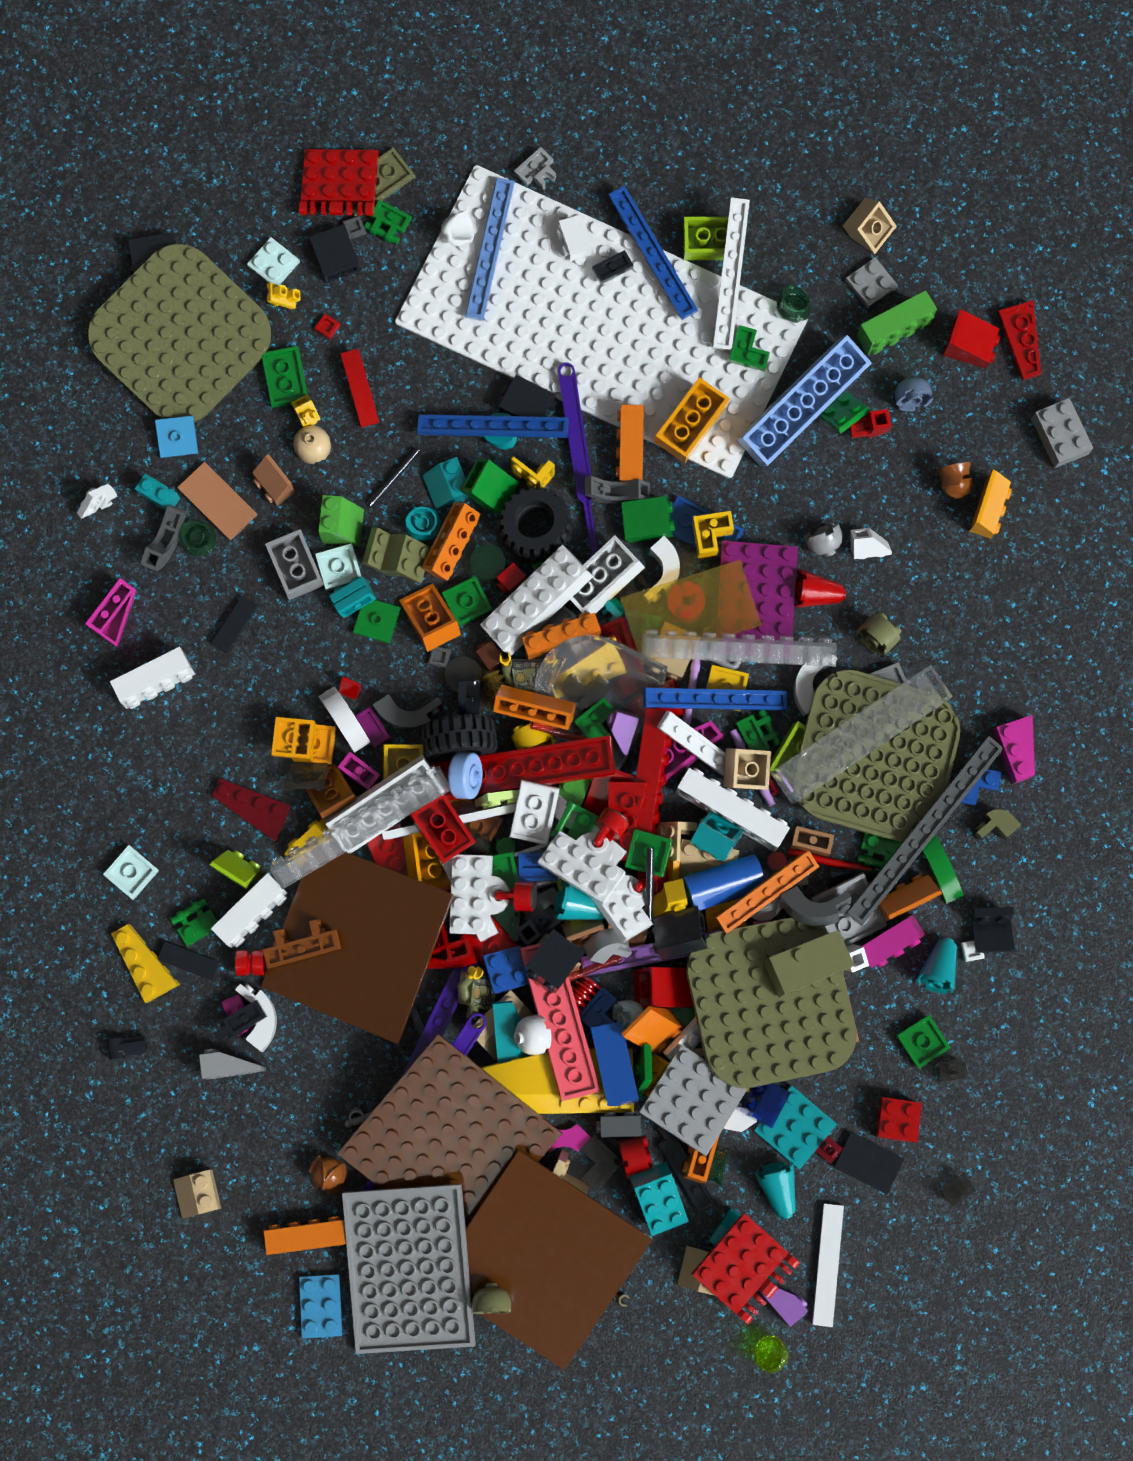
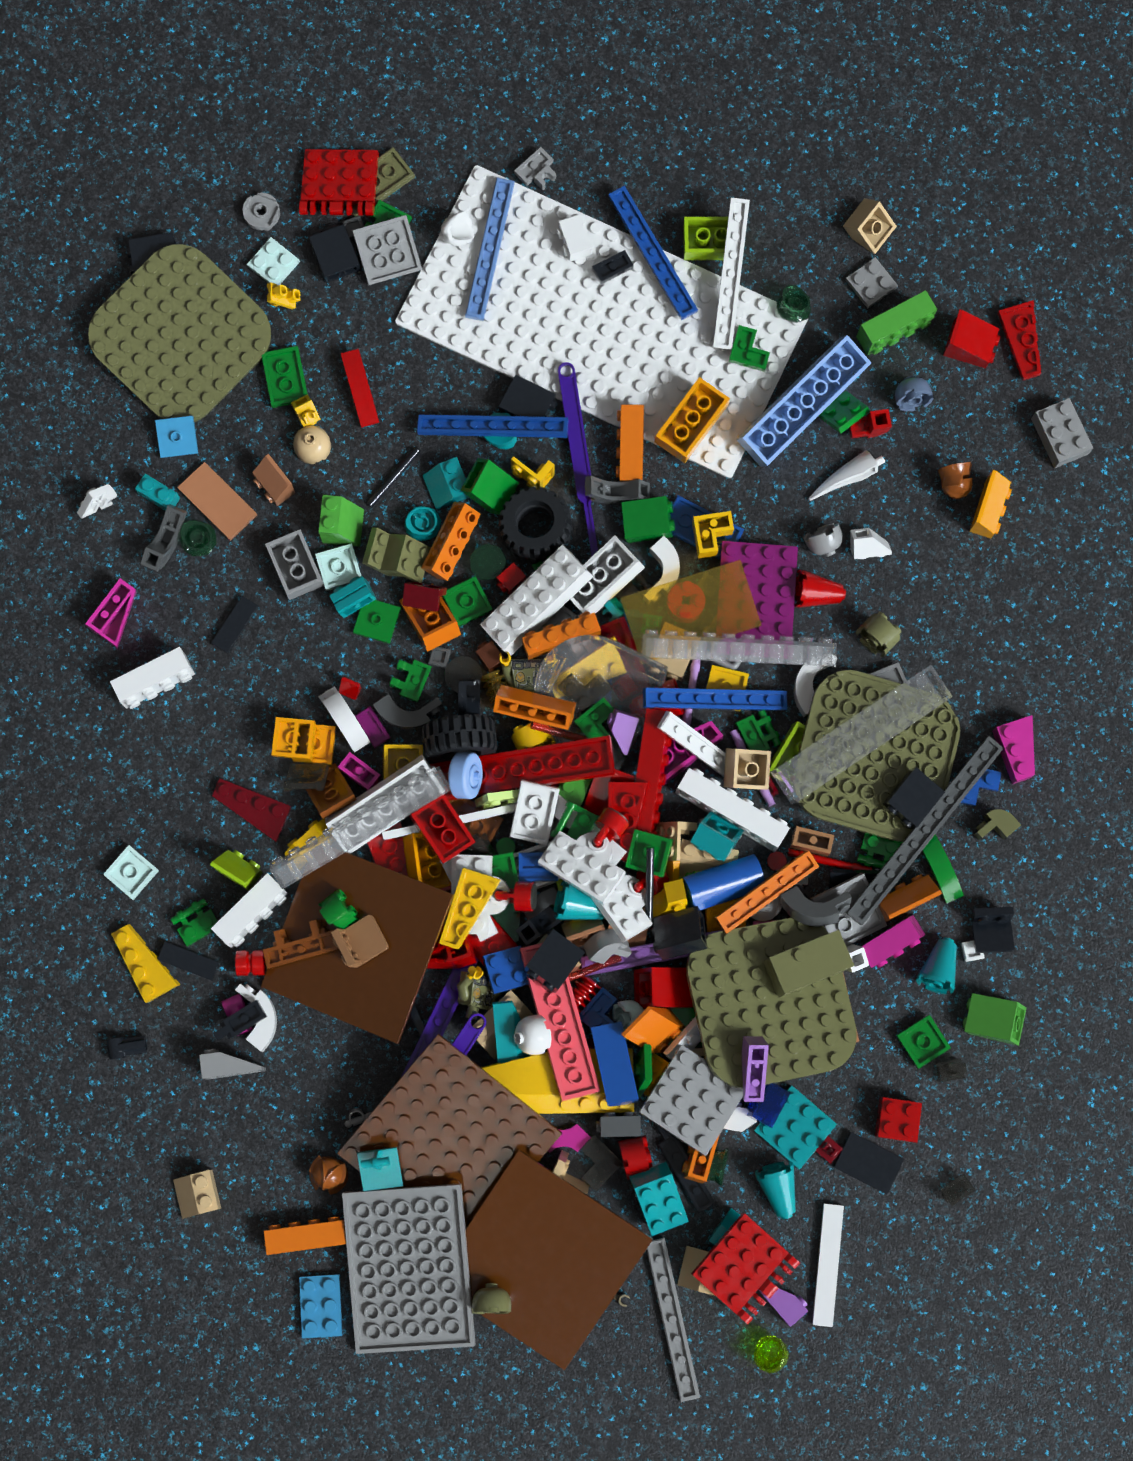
(257, 202): none -> light grey plate
(327, 326): red tile -> none
(337, 911): none -> green cylinder
(360, 942): none -> medium nougat bracket
(380, 1169): none -> teal plate
(387, 250): none -> light grey plate
(415, 681): none -> green plate
(423, 595): none -> dark red panel
(468, 903): none -> yellow wing
(672, 1320): none -> light grey tile
(754, 1068): none -> medium lavender slope
(853, 471): none -> white piece
(913, 798): none -> black brick
(994, 1019): none -> bright green slope

